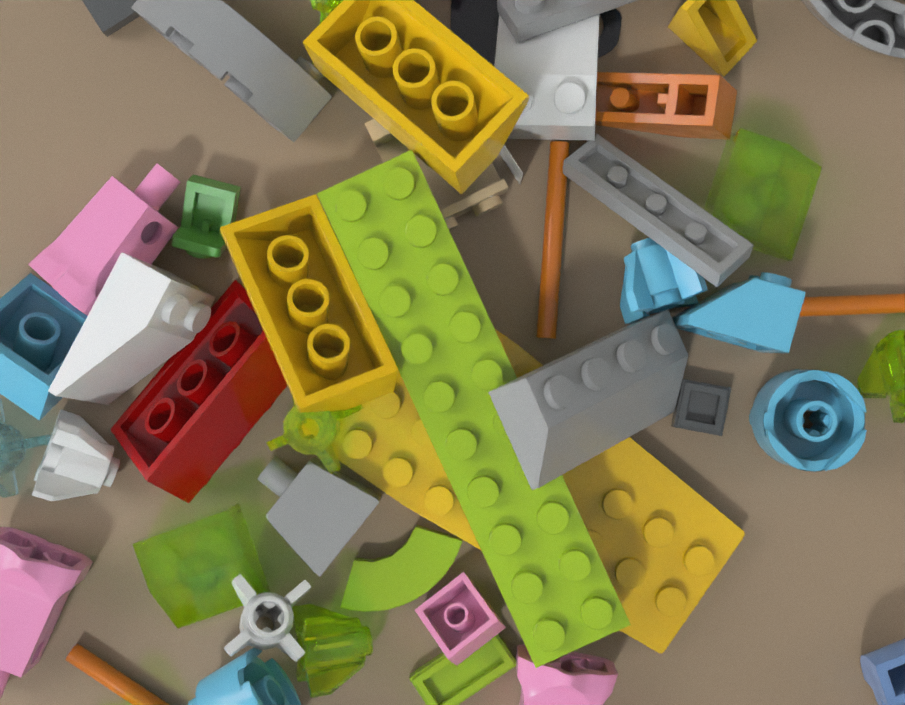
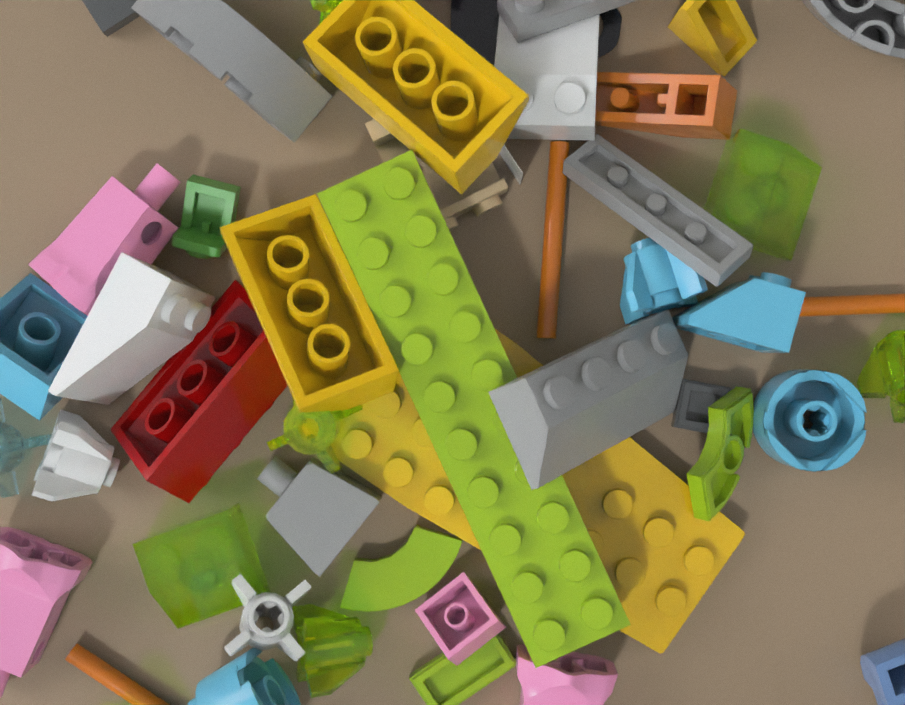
(729, 432): none -> lime tile

